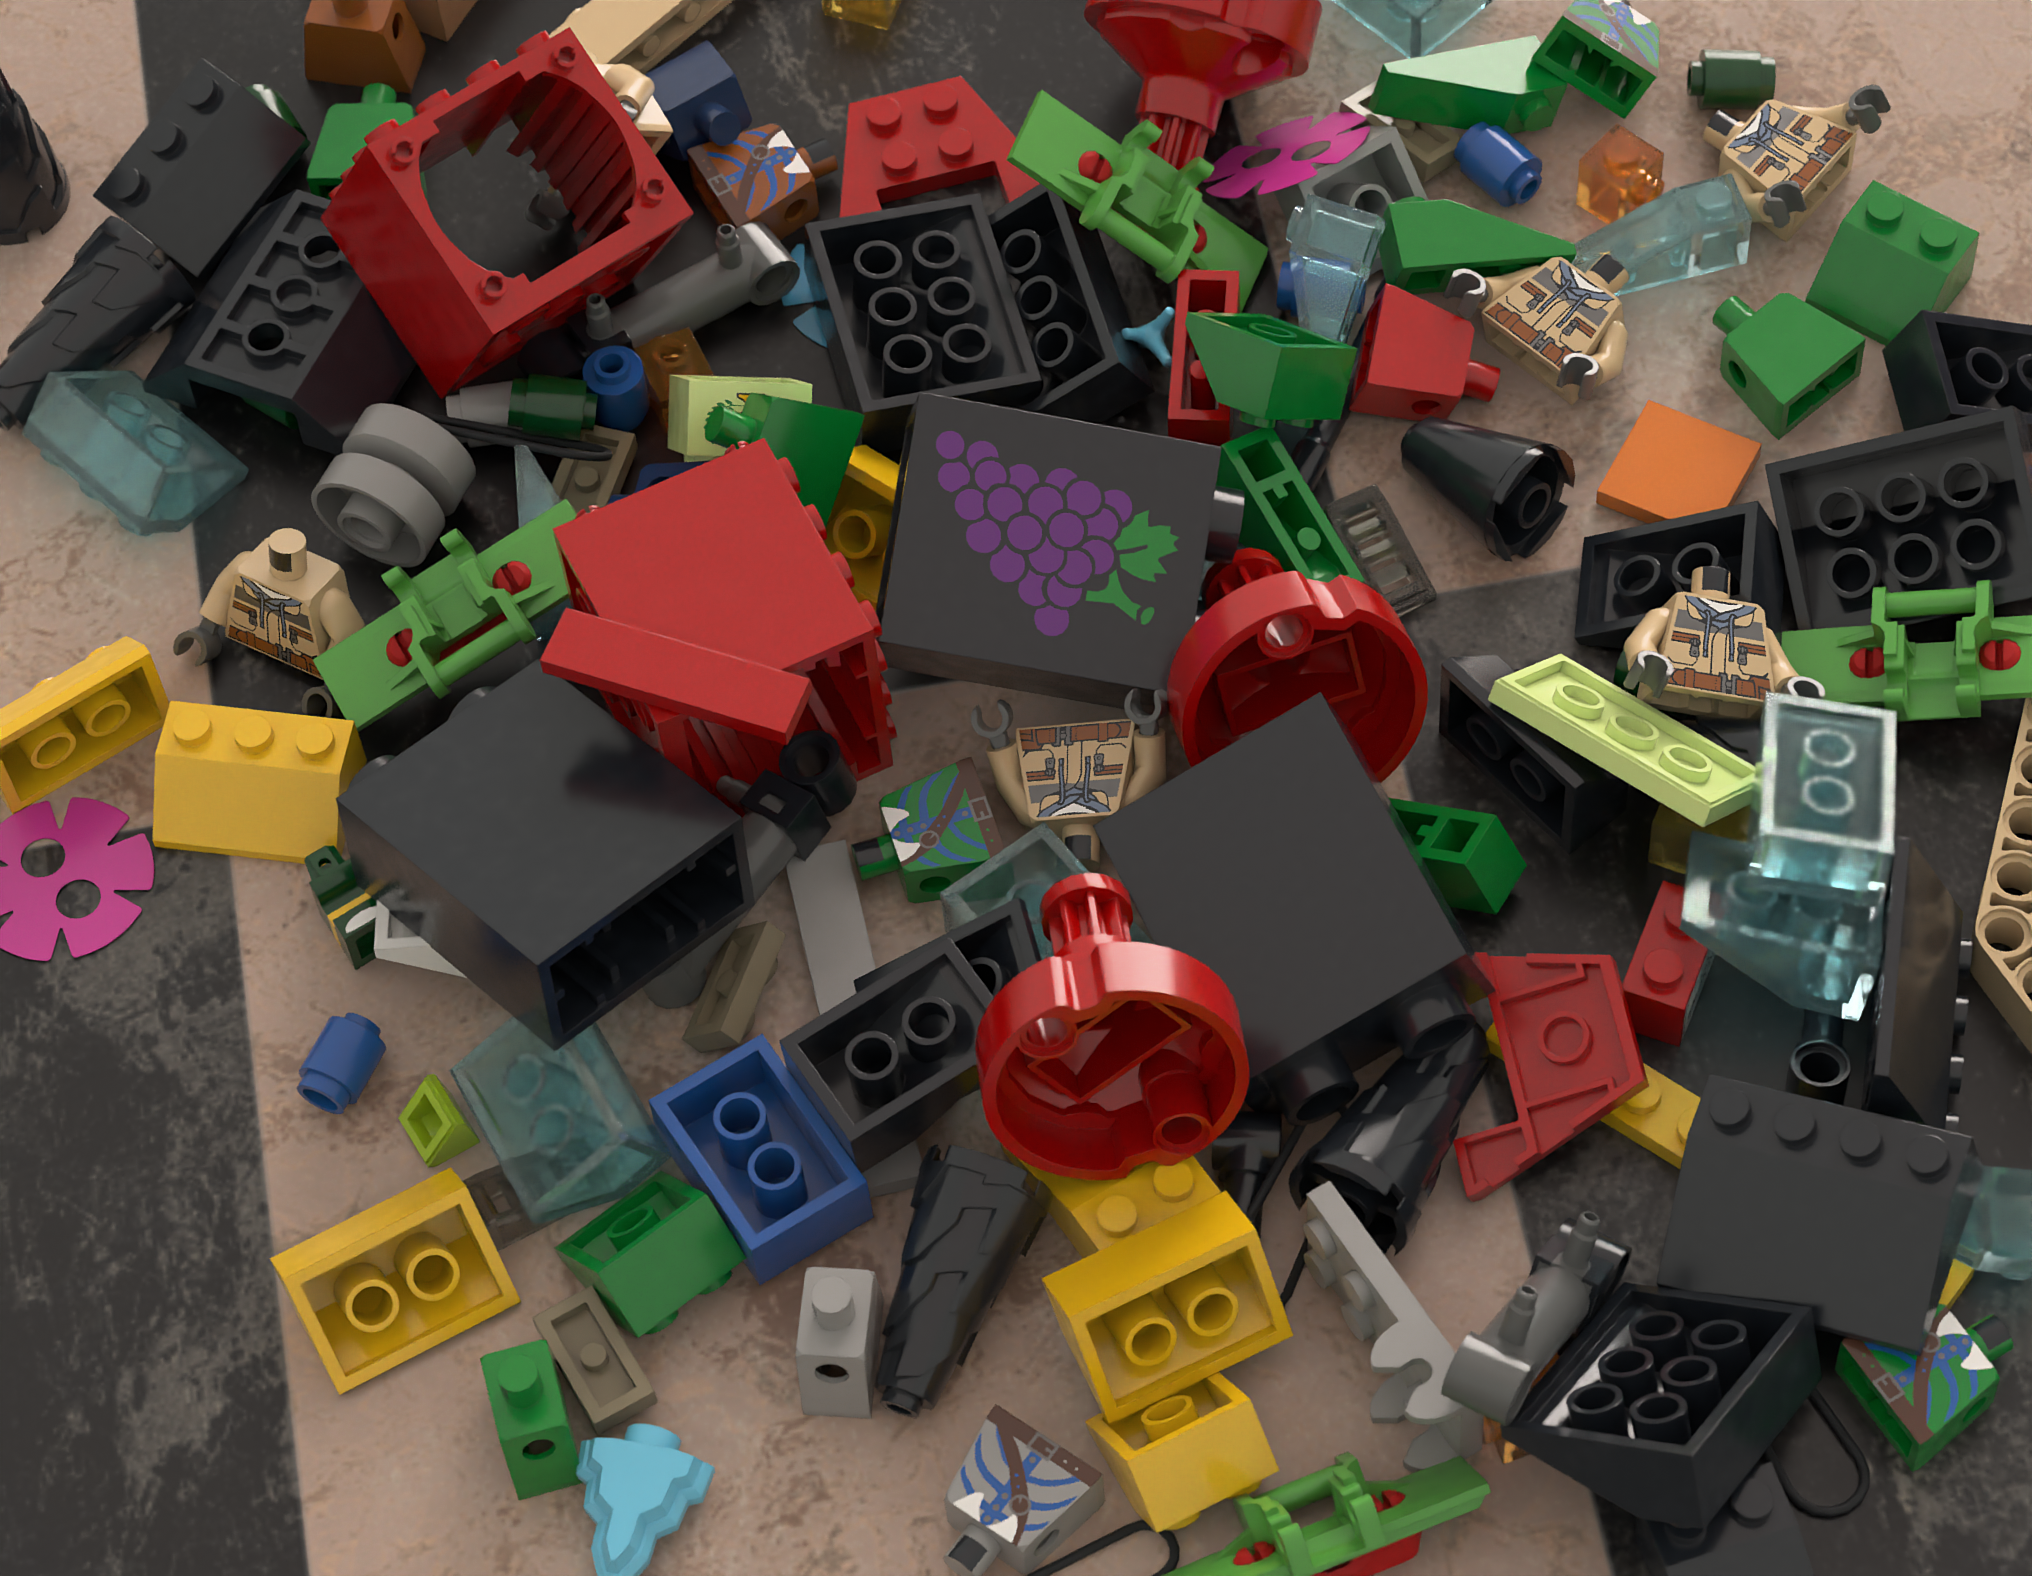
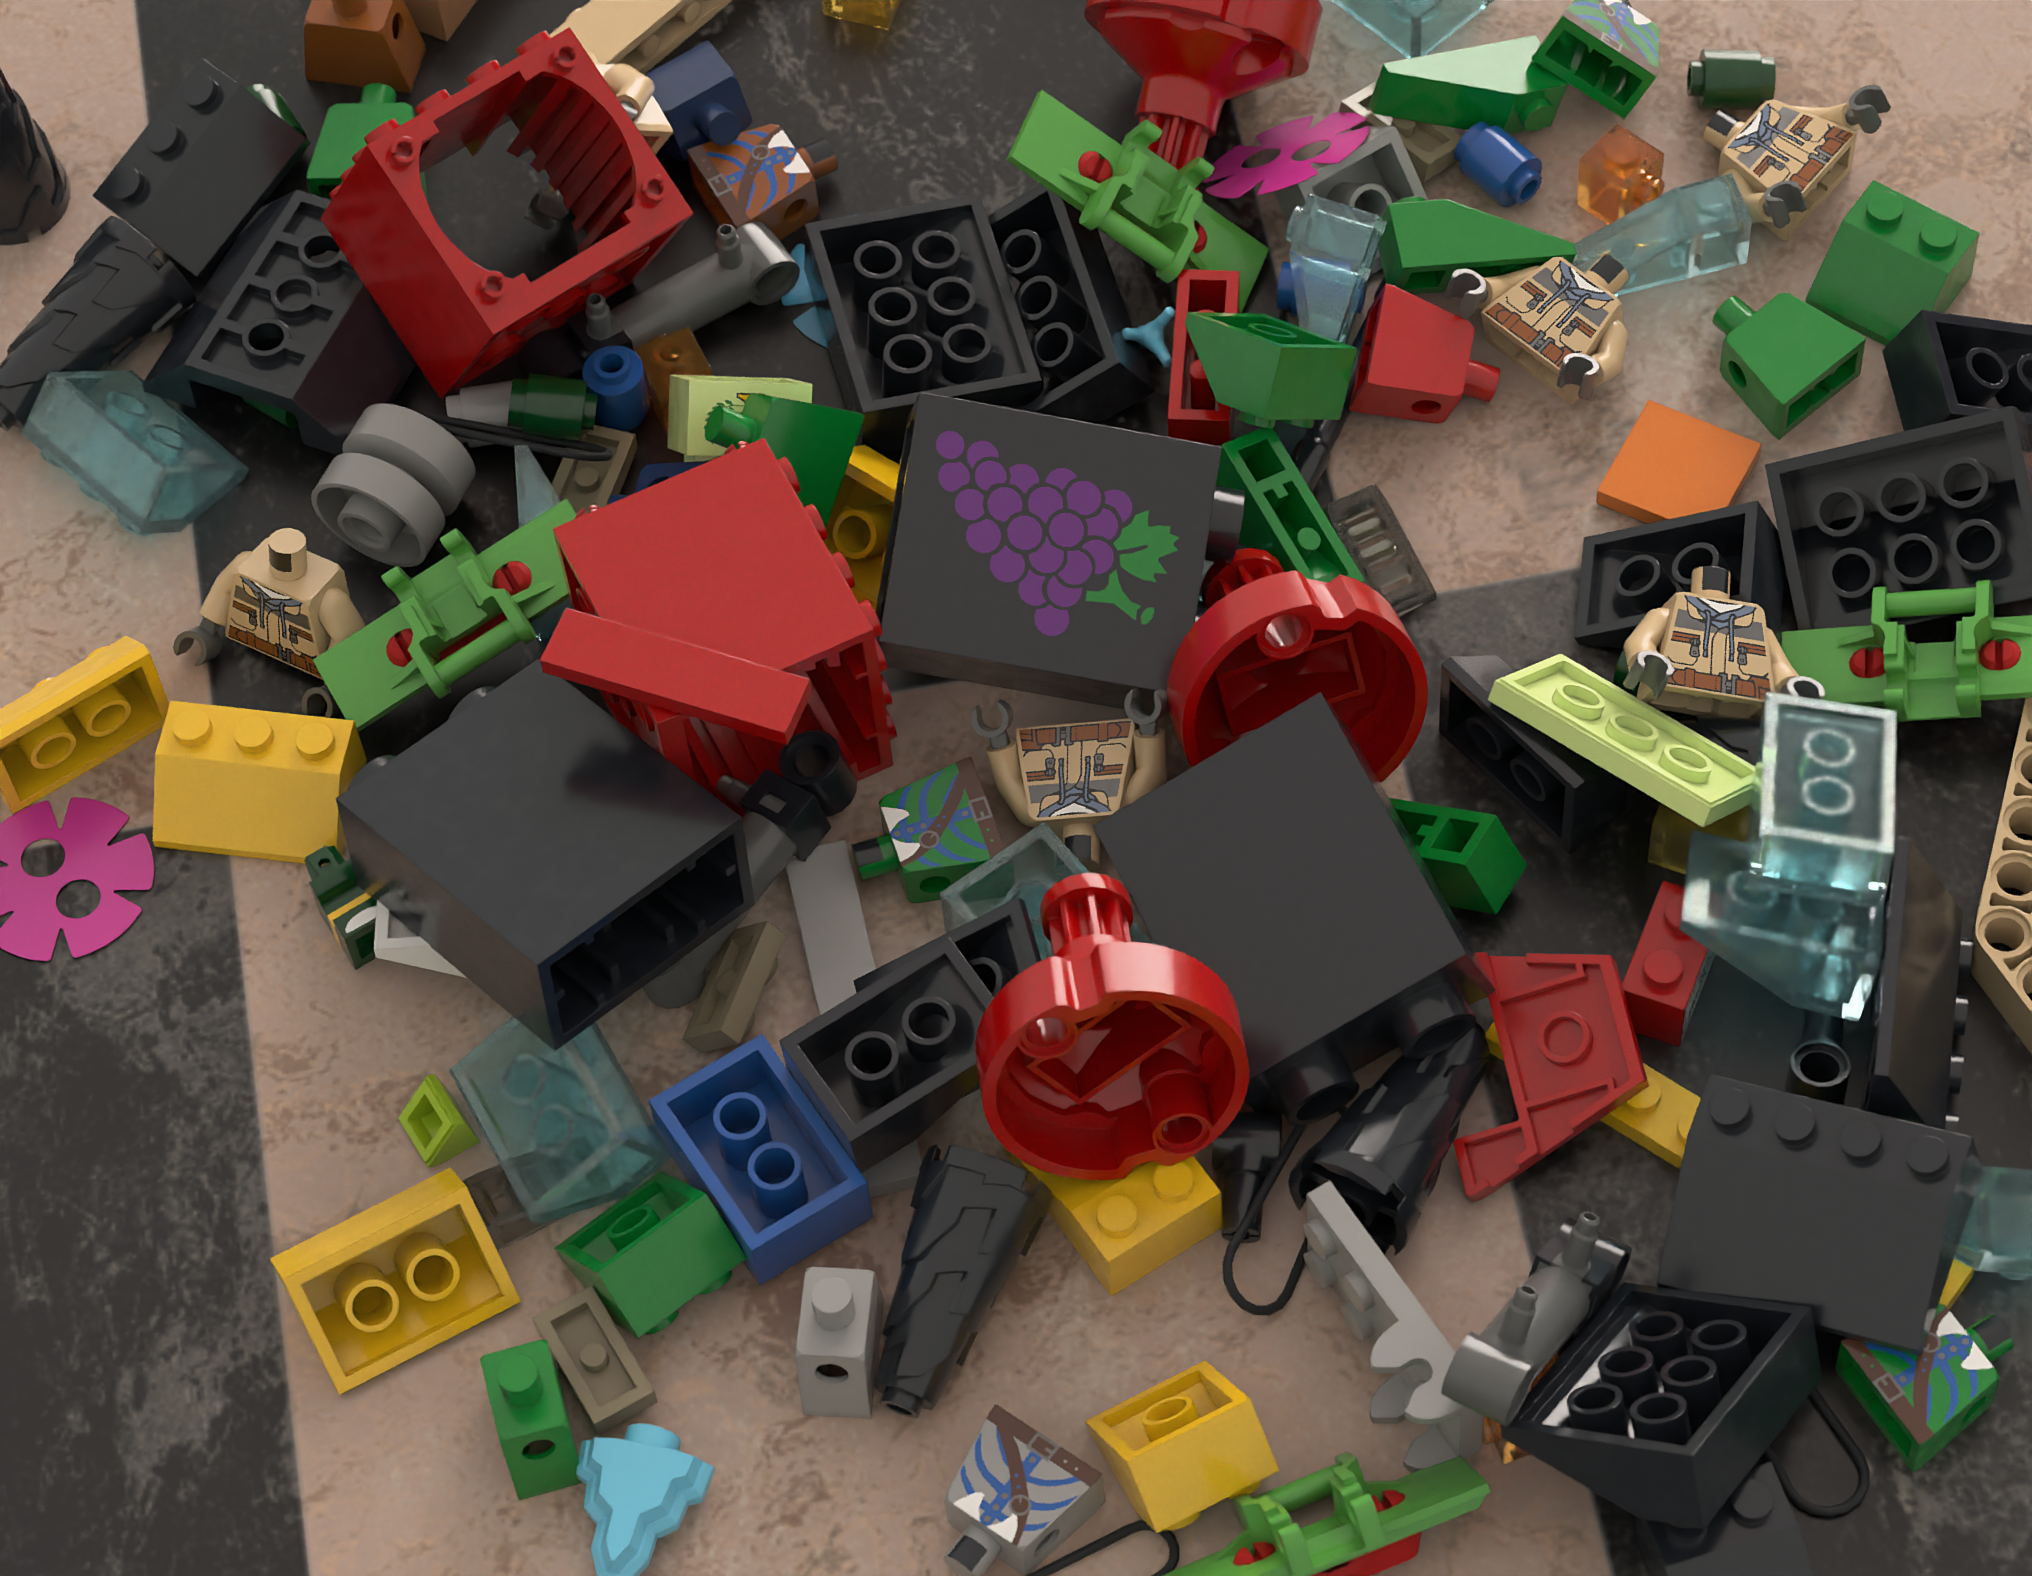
(341, 1062): blue brick -> none
(924, 144): red wing -> none
(1168, 1306): yellow slope -> none
(1491, 482): black cone -> none

